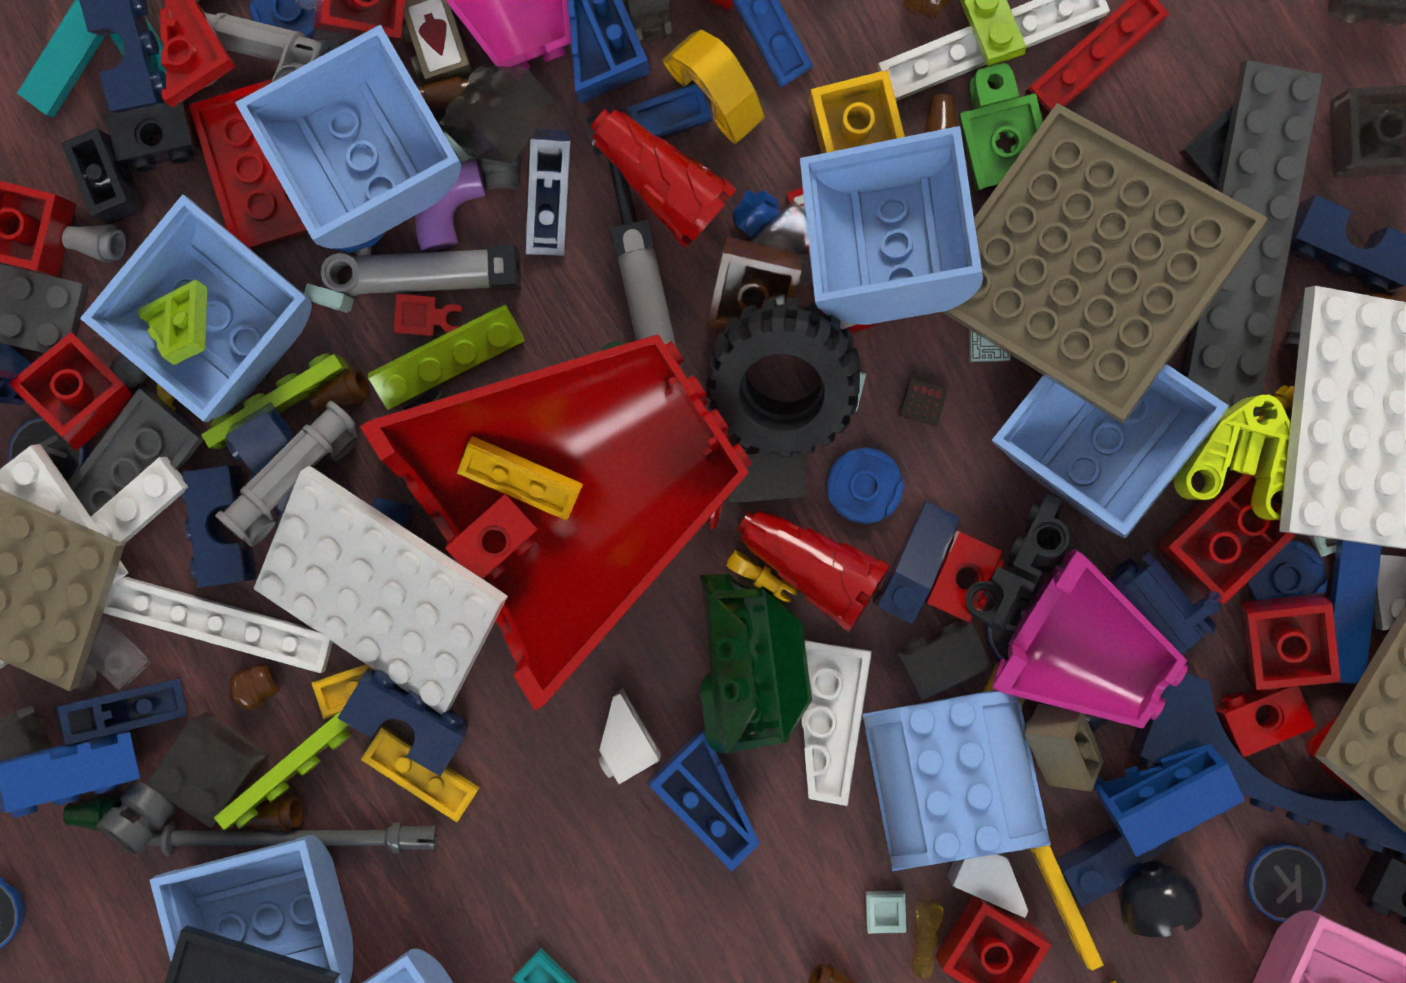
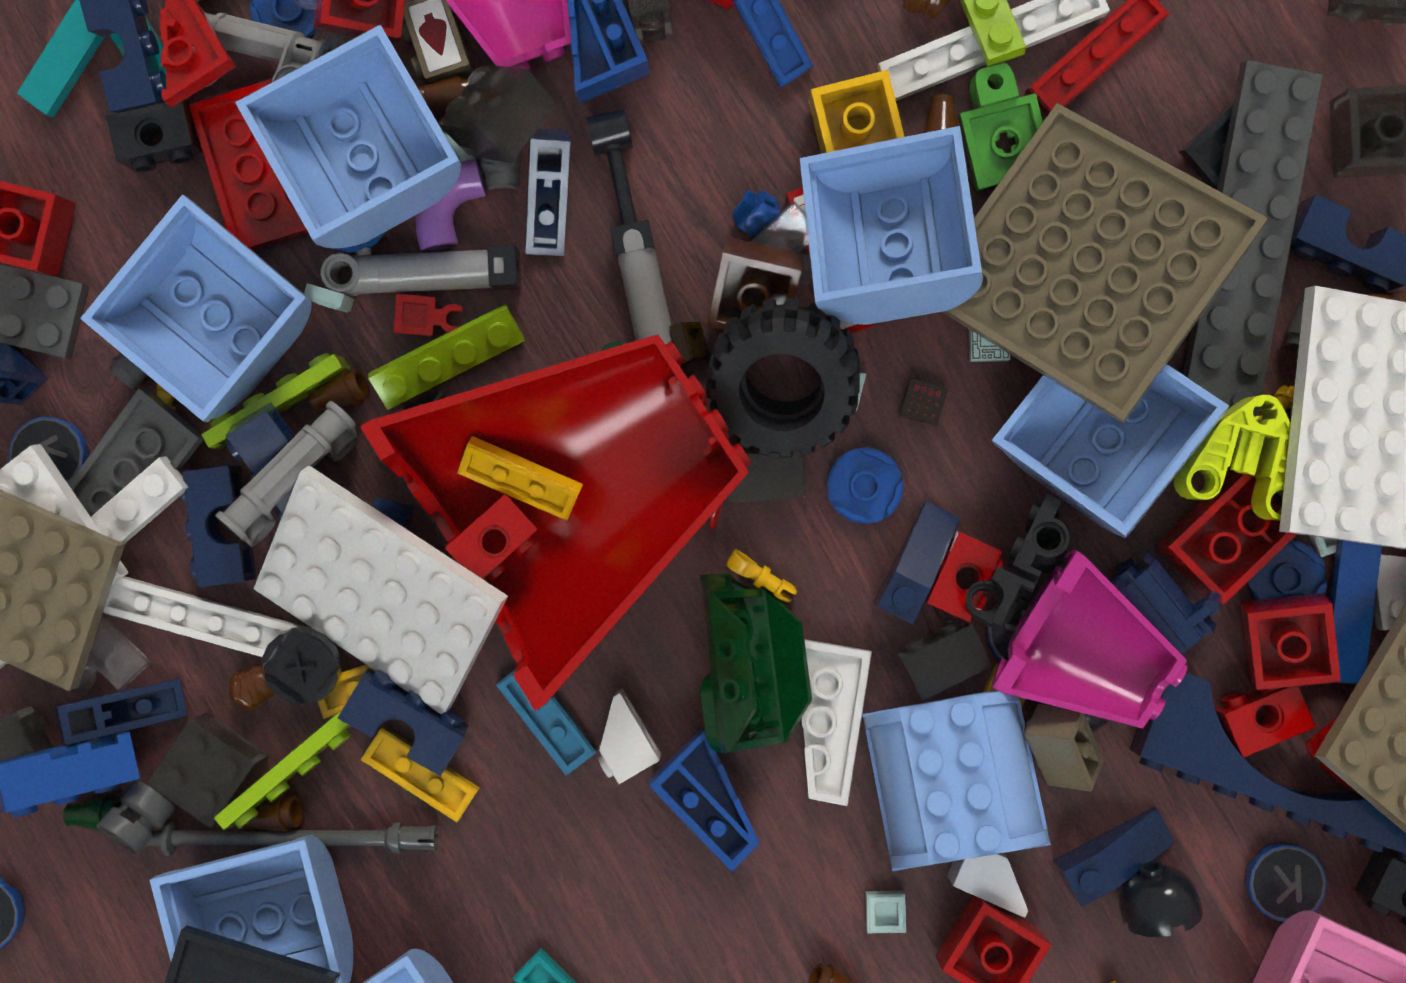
(72, 391): red brick -> none
(96, 241): light grey cone -> none
(101, 179): black brick -> none
(178, 322): lime wing -> none
(301, 665): none -> black tile
(551, 726): none -> dark azure tile
(671, 183): red cone -> none
(672, 111): blue tile -> none
(690, 341): none -> dark brown tile
(722, 80): yellow connector -> none
(830, 574): red cone -> none
(926, 939): clear yellow piece -> none
(1067, 907): yellow tile -> none
(1169, 798): blue wedge -> none

